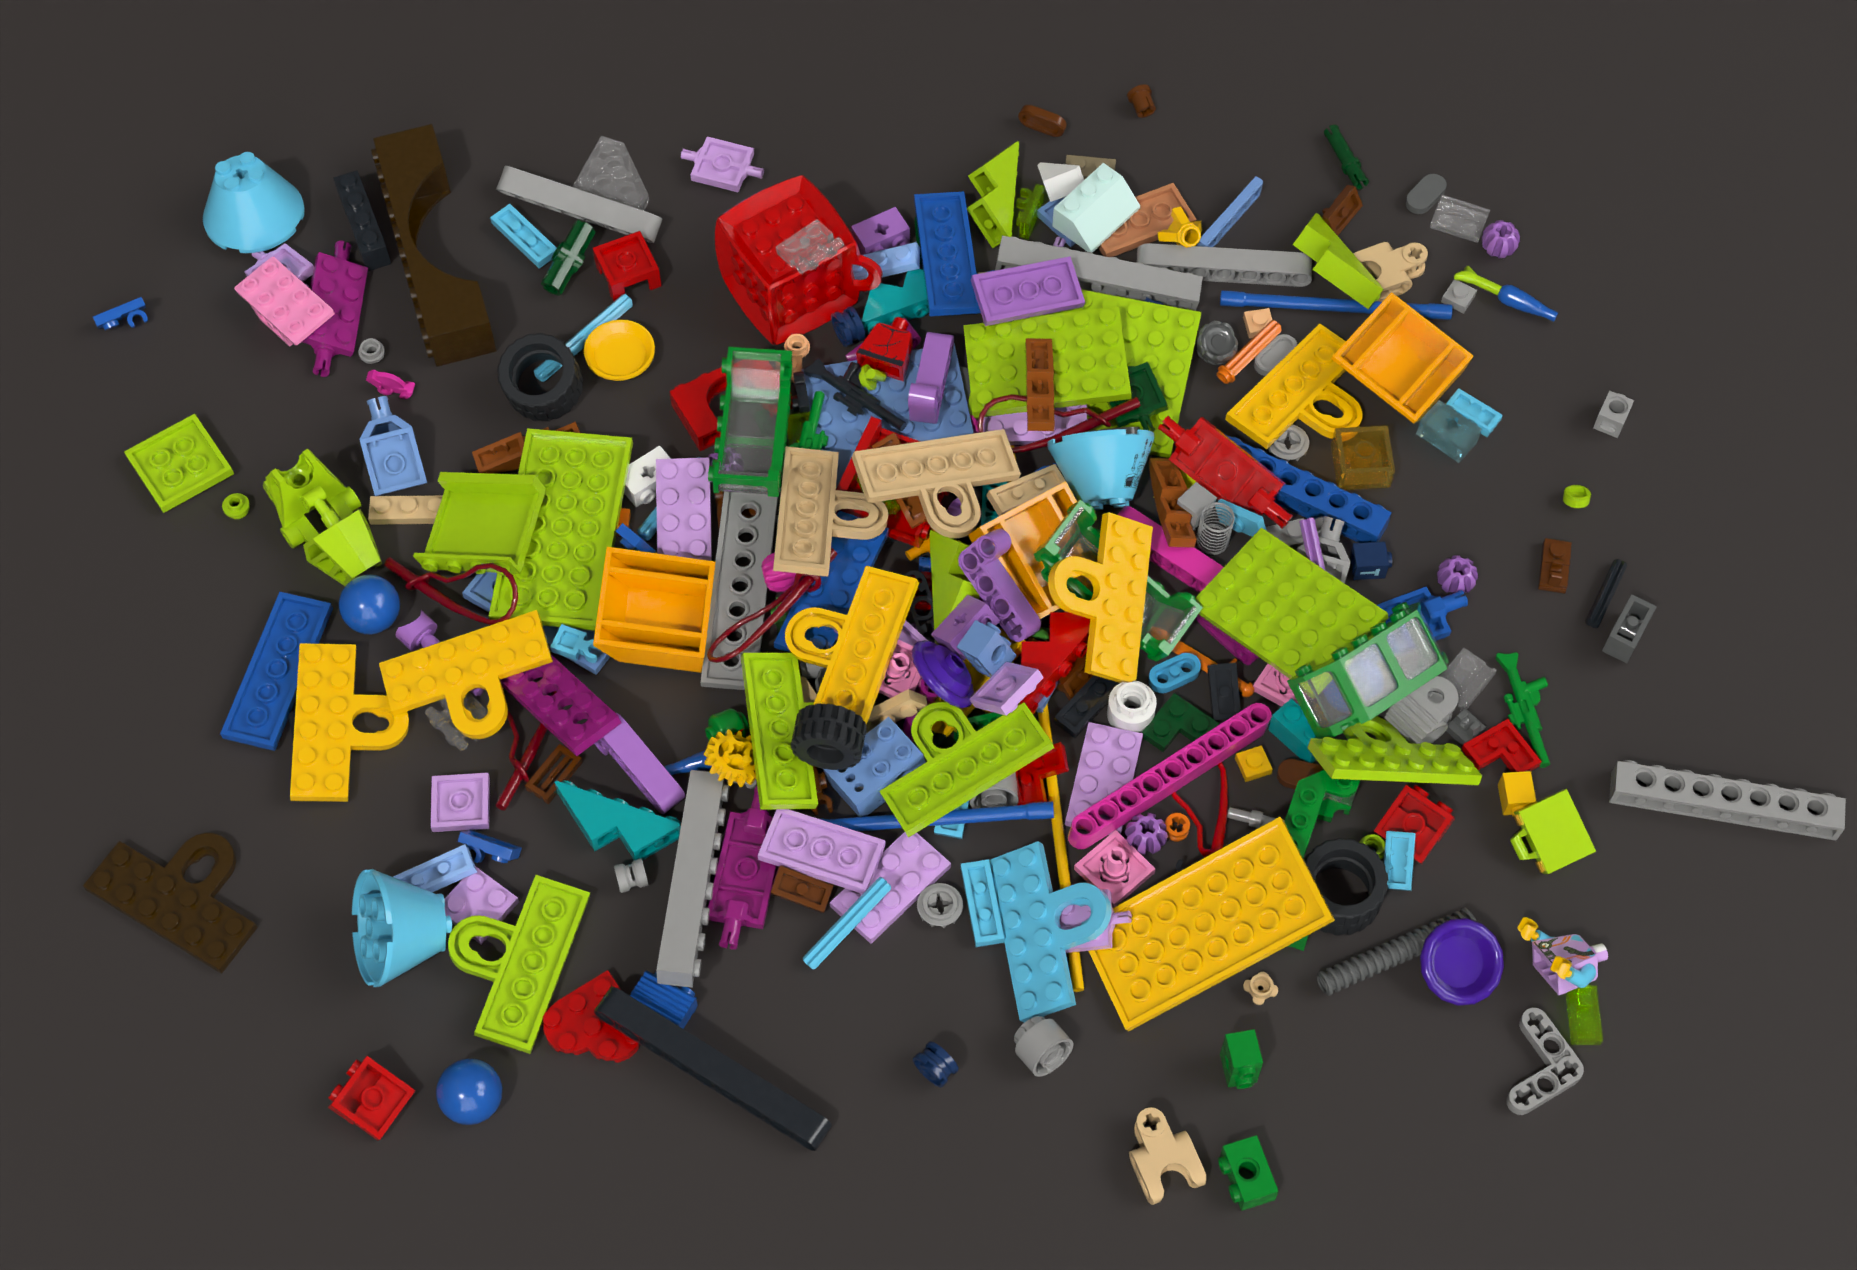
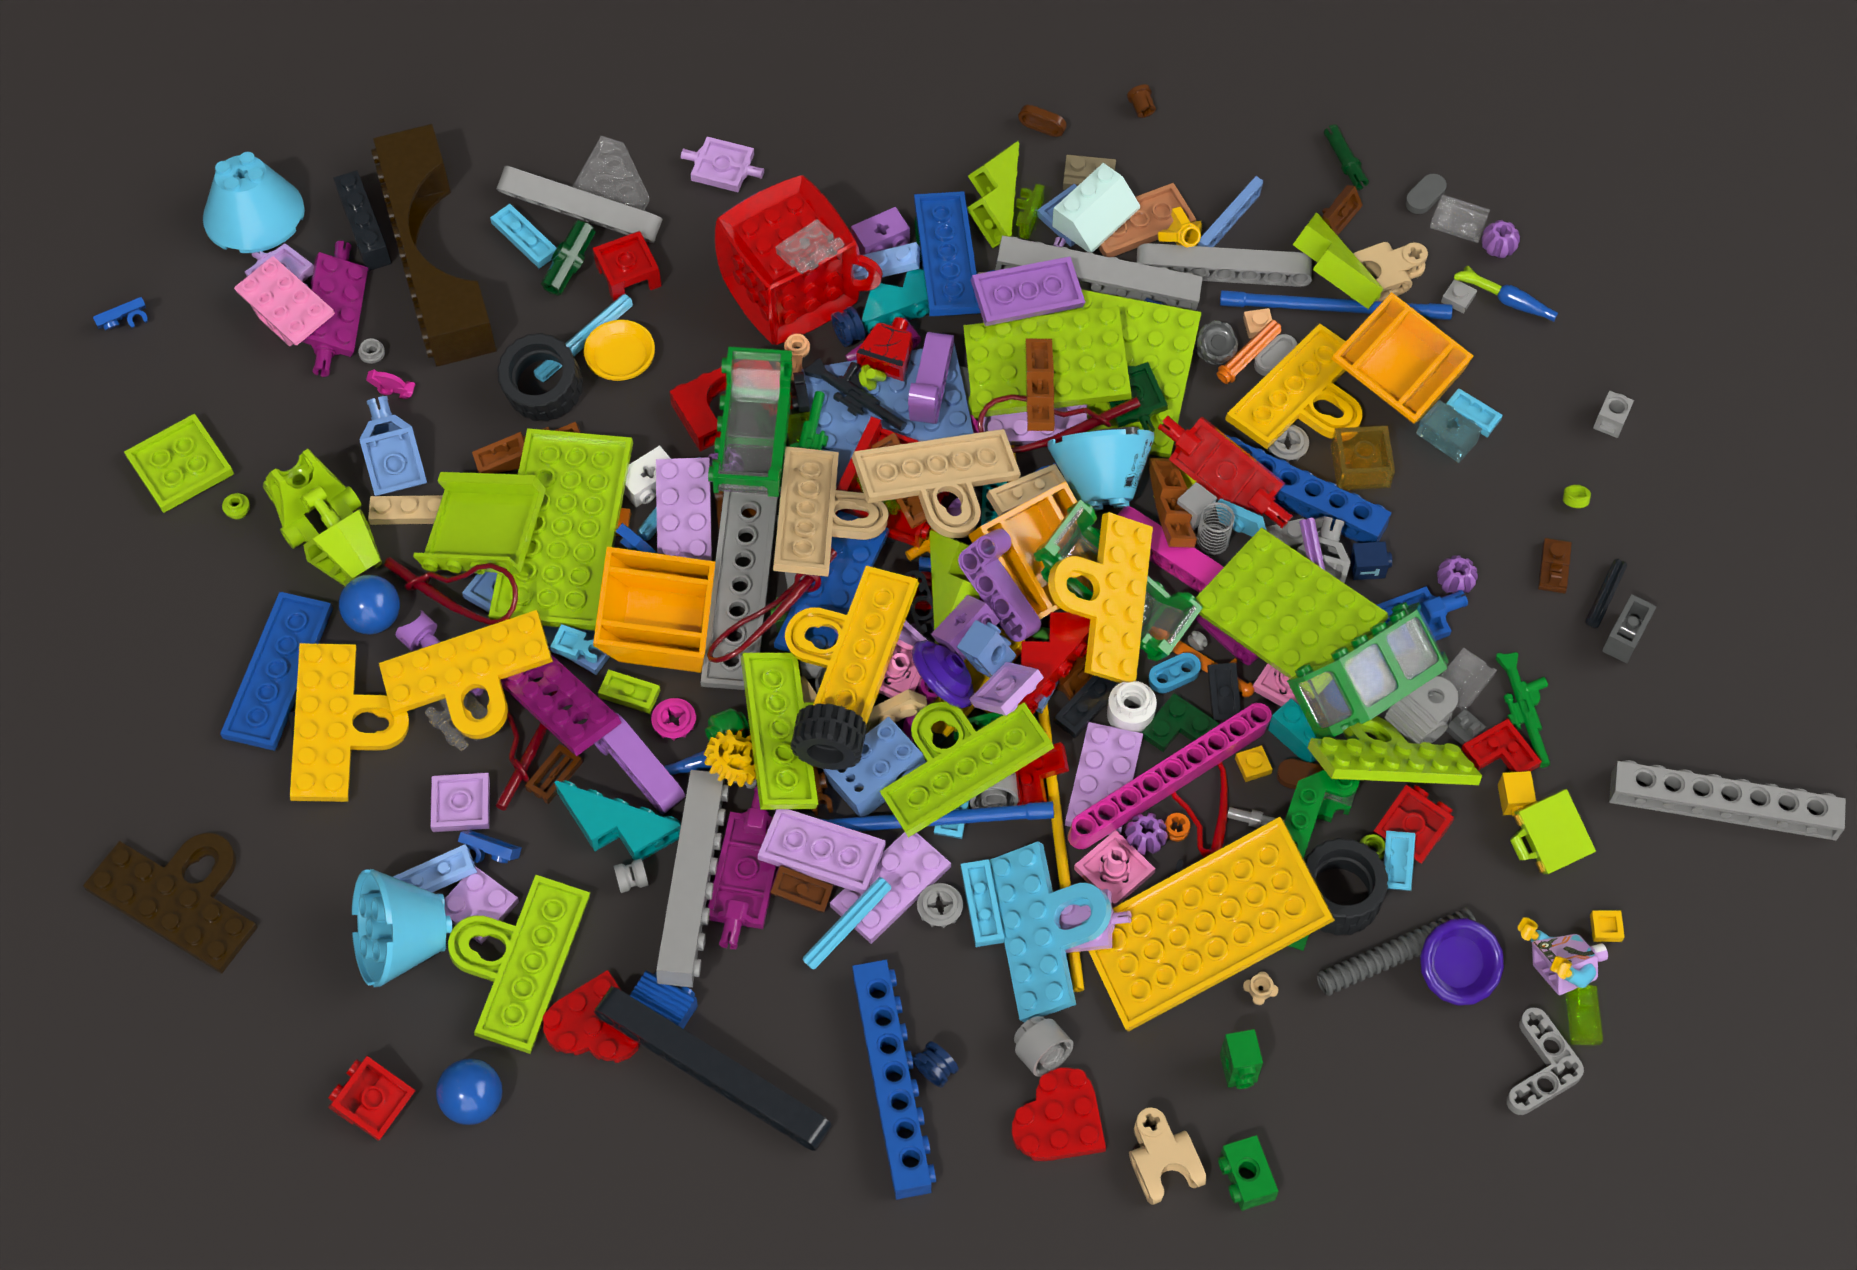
(629, 691): none -> lime plate
(677, 708): none -> dark pink gear
(776, 580): dark pink piece -> none
(906, 1181): none -> blue brick
(1060, 179): white slope -> none
(1061, 1120): none -> red plate
(1197, 640): none -> light grey piece
(1607, 926): none -> yellow plate

